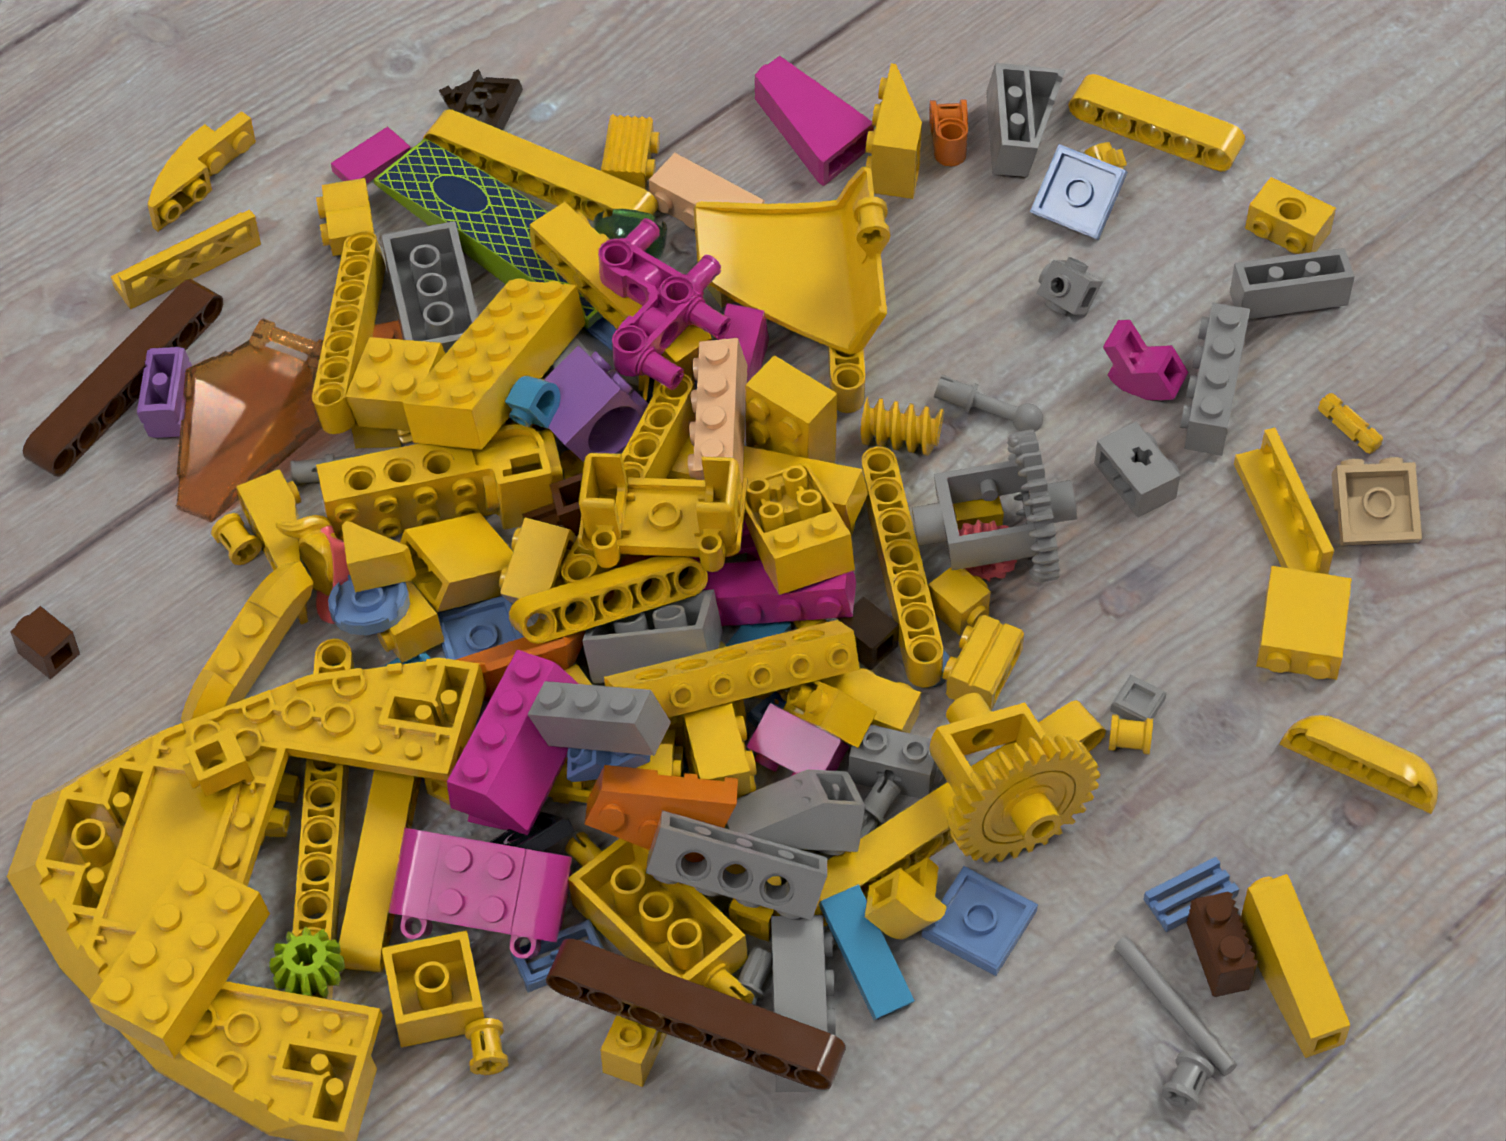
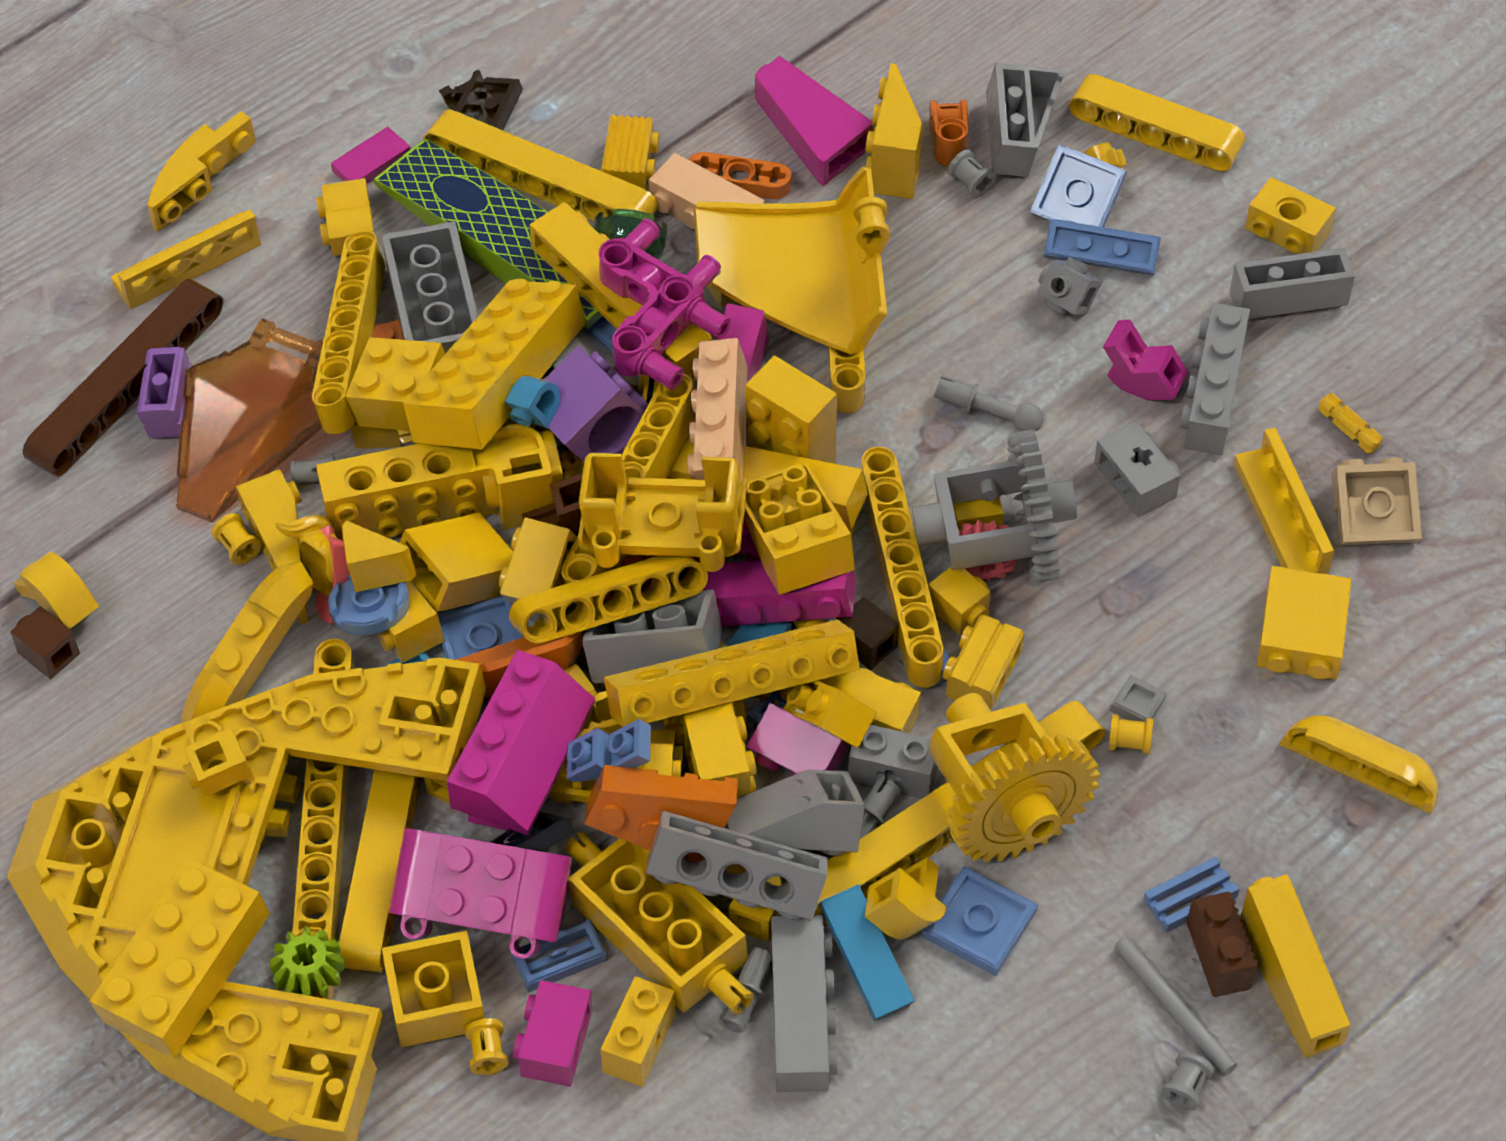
(56, 589): none -> yellow brick
(554, 1033): none -> dark pink brick
(599, 718): light grey brick -> none
(696, 1014): reddish brown beam -> none
(765, 169): none -> orange beam
(901, 426): yellow piece -> none
(971, 173): none -> light grey bush
(1102, 246): none -> medium blue tile

